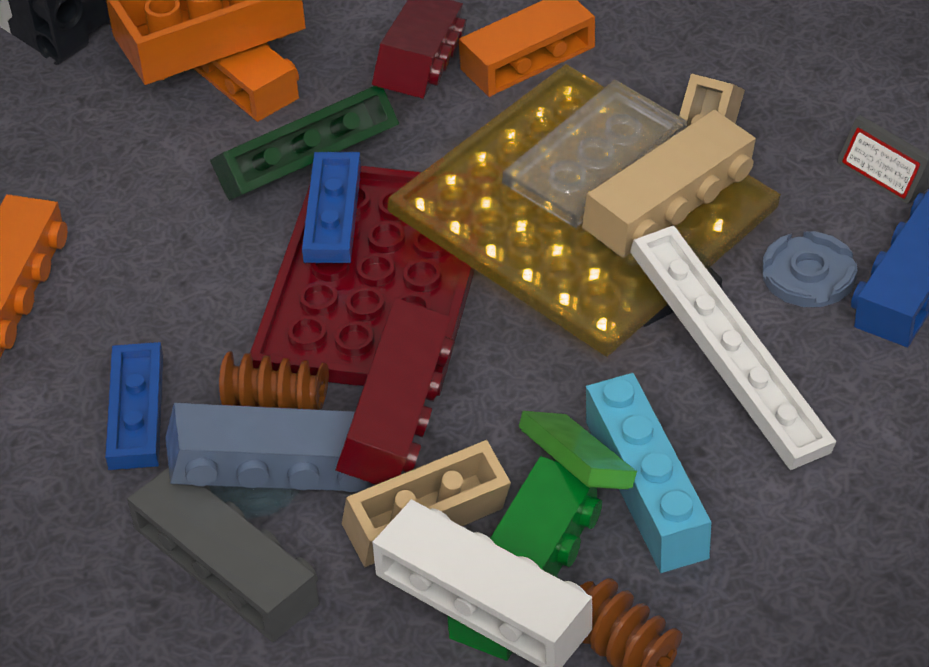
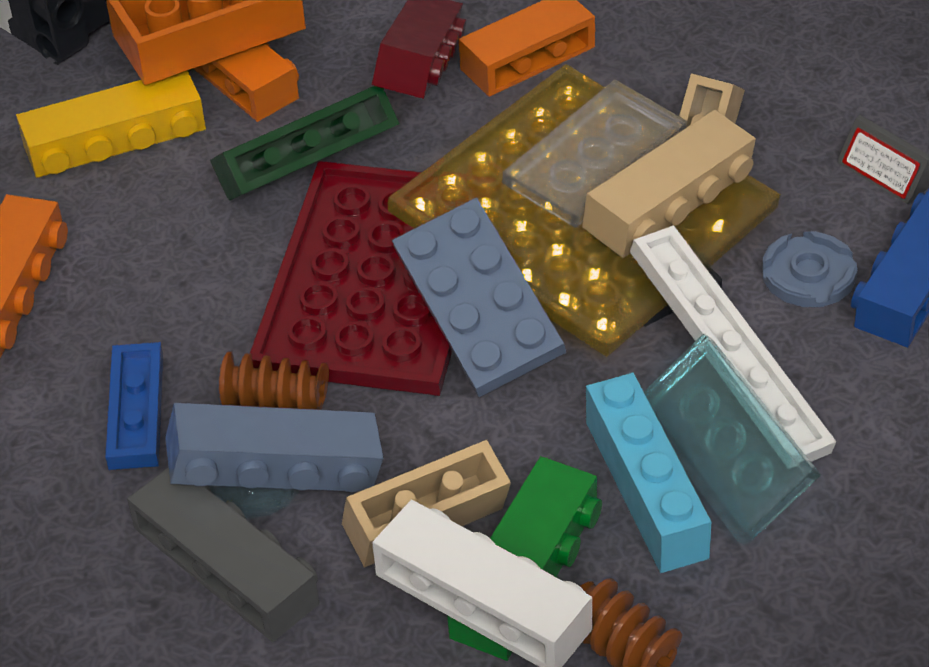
(110, 123): none -> yellow brick
(332, 207): blue plate -> none
(395, 394): dark red brick -> none
(478, 297): none -> sand blue plate
(577, 450): bright green tile -> none
(728, 440): none -> clear light blue tile

